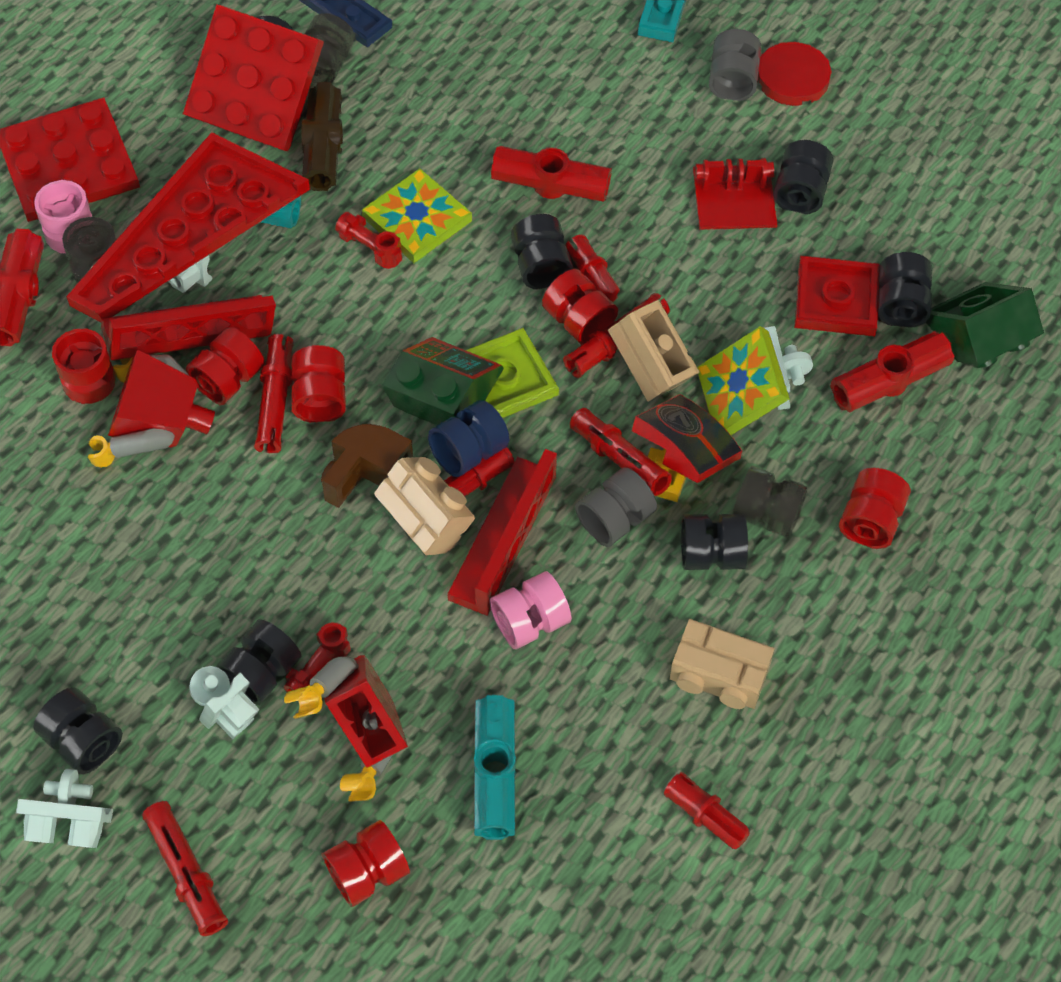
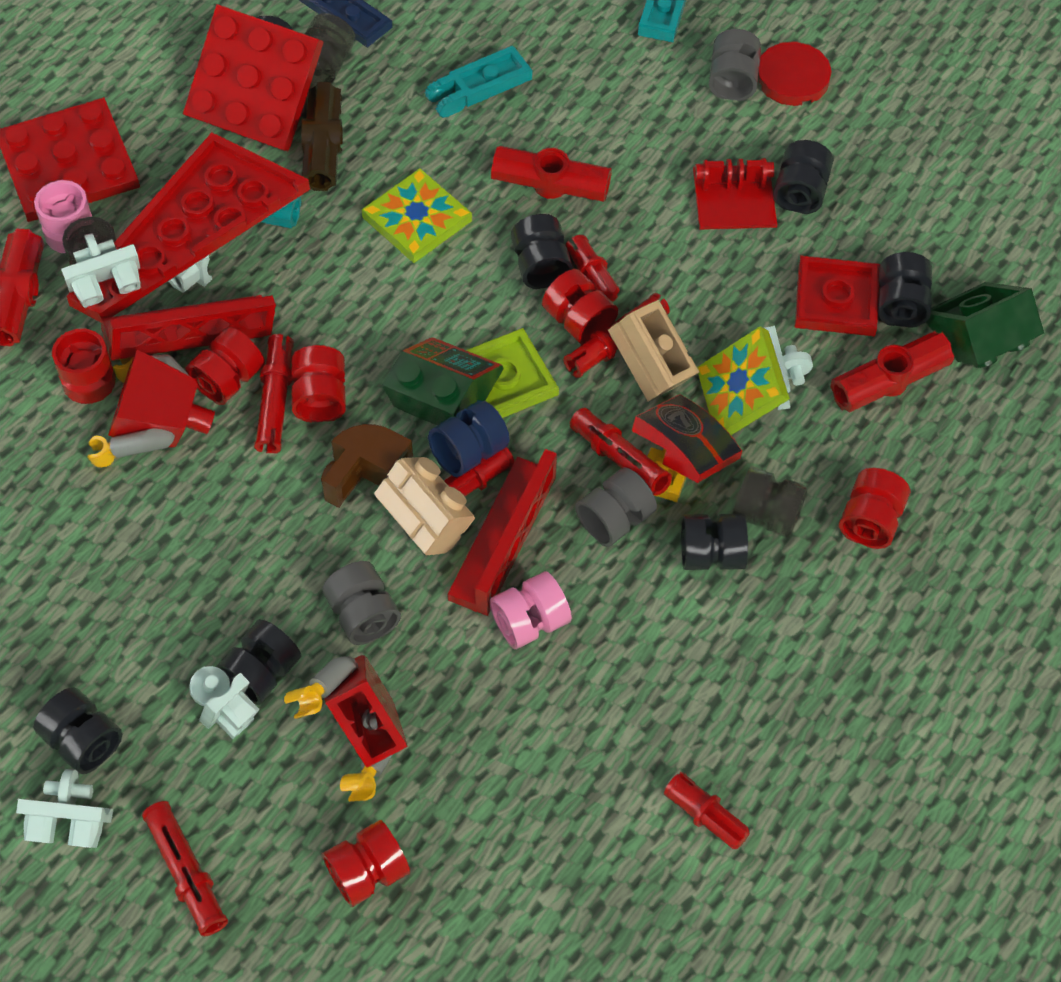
(99, 264): none -> light aqua hips
(332, 643): red bar -> none
(359, 599): none -> dark grey wheel
(385, 244): red bar -> none
(479, 81): none -> teal hinge
(494, 791): teal piece -> none
(721, 665): tan brick -> none

